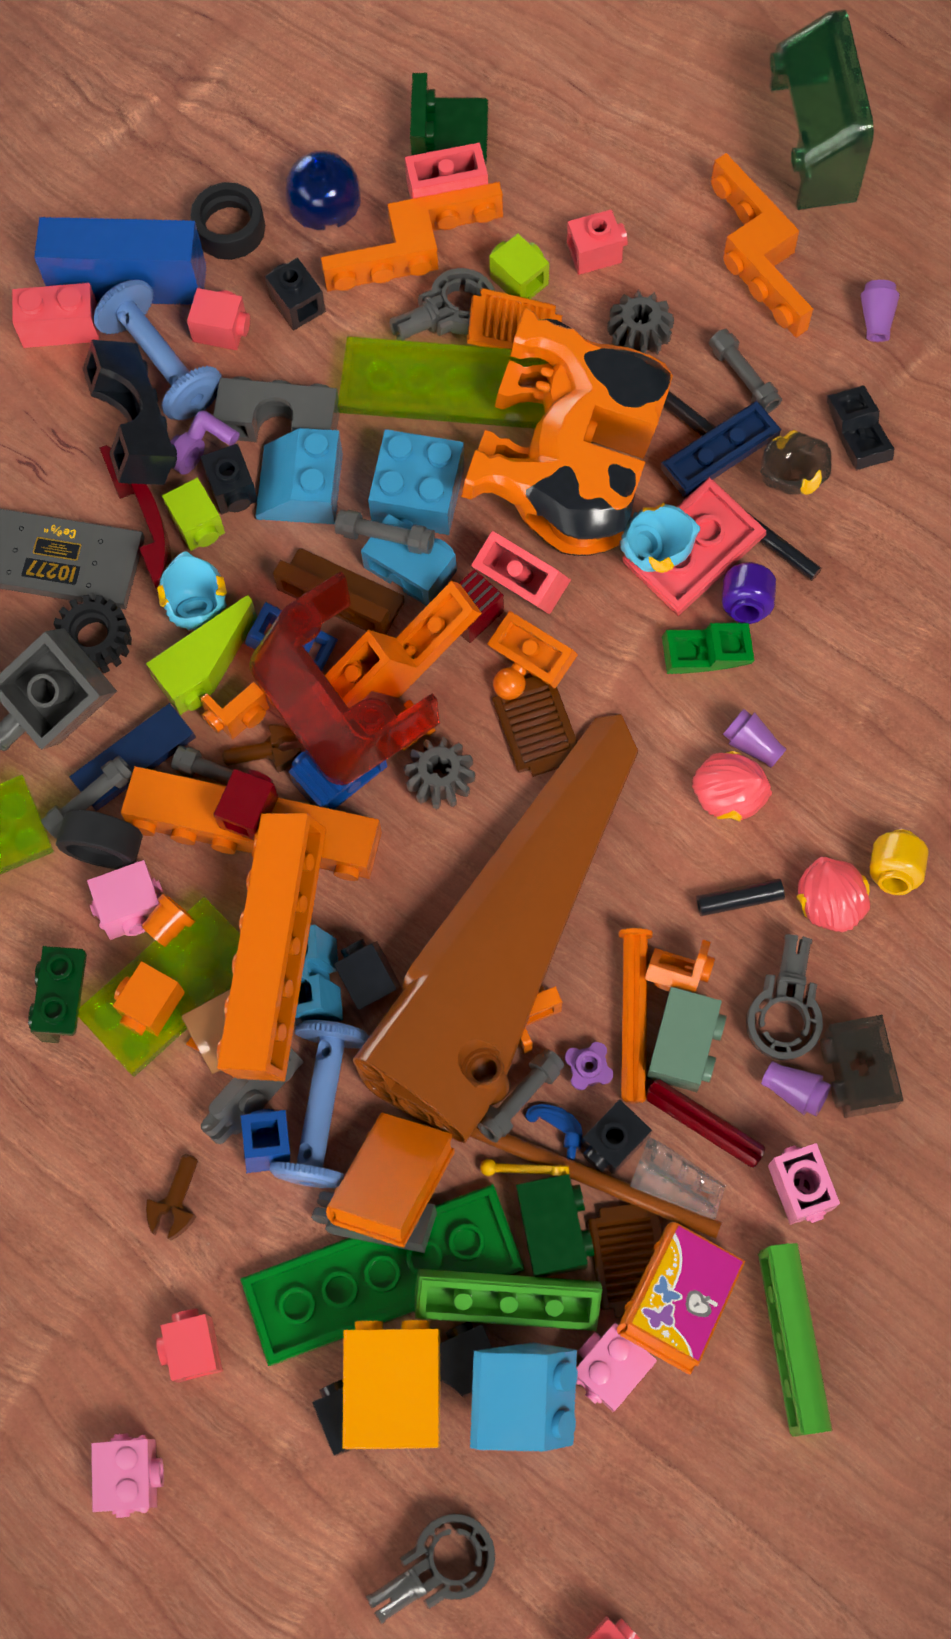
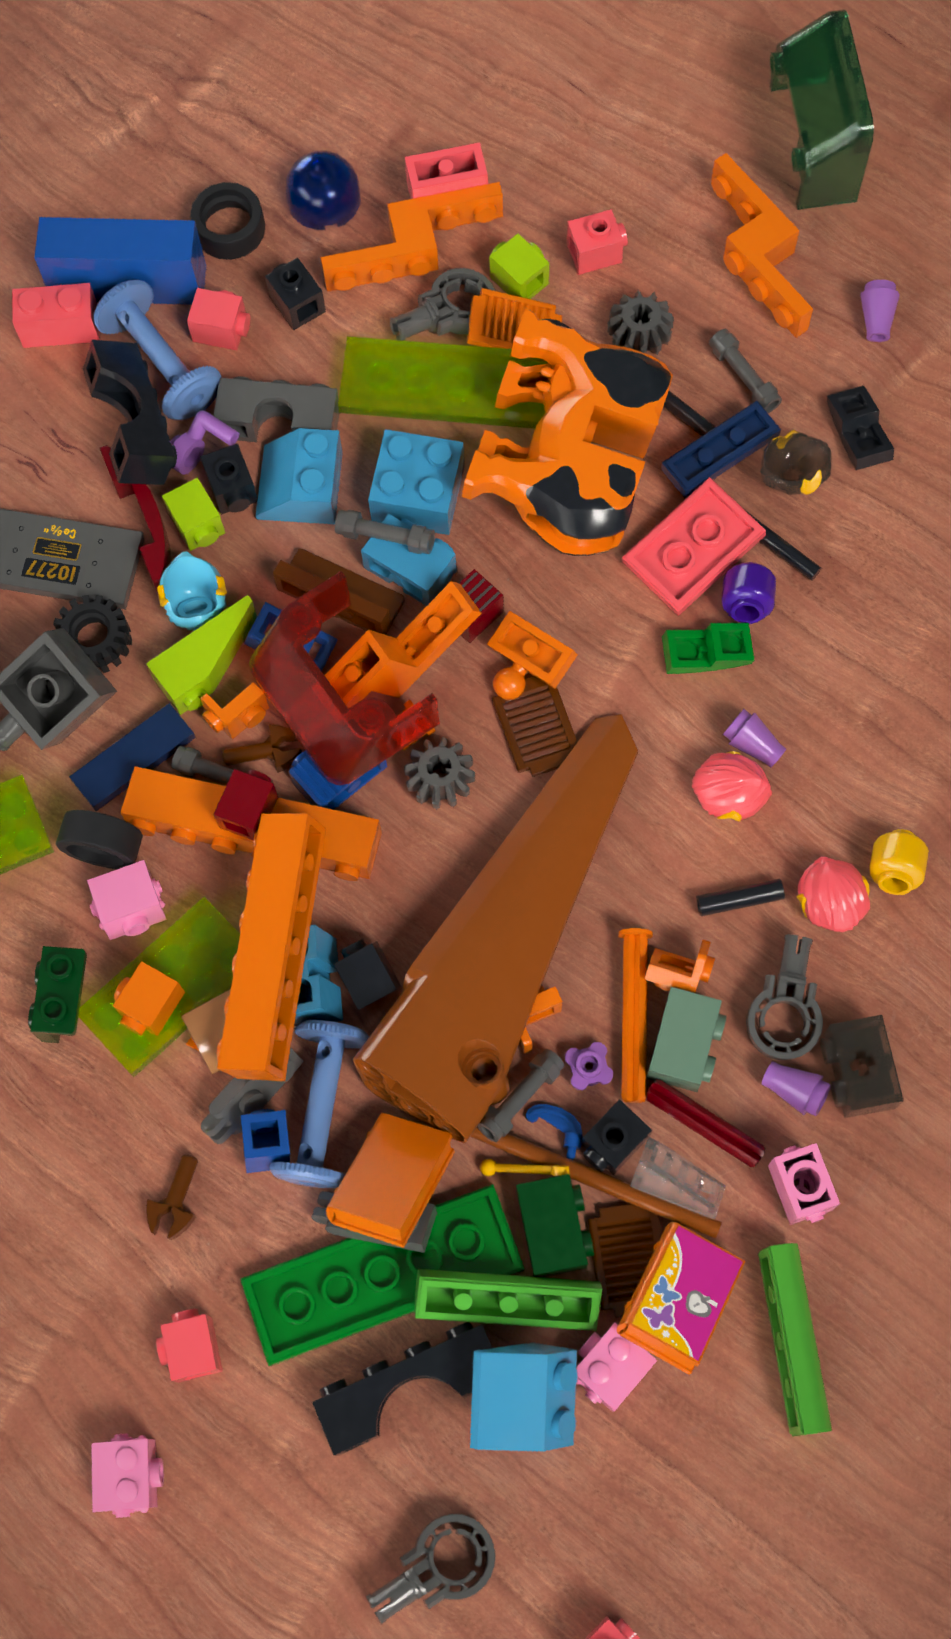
(115, 773): dark grey bar -> none
(167, 920): orange piece -> none
(391, 1386): light orange brick -> none
(445, 122): dark green bracket -> none
(521, 572): coral brick -> none
(659, 537): medium azure hair -> none

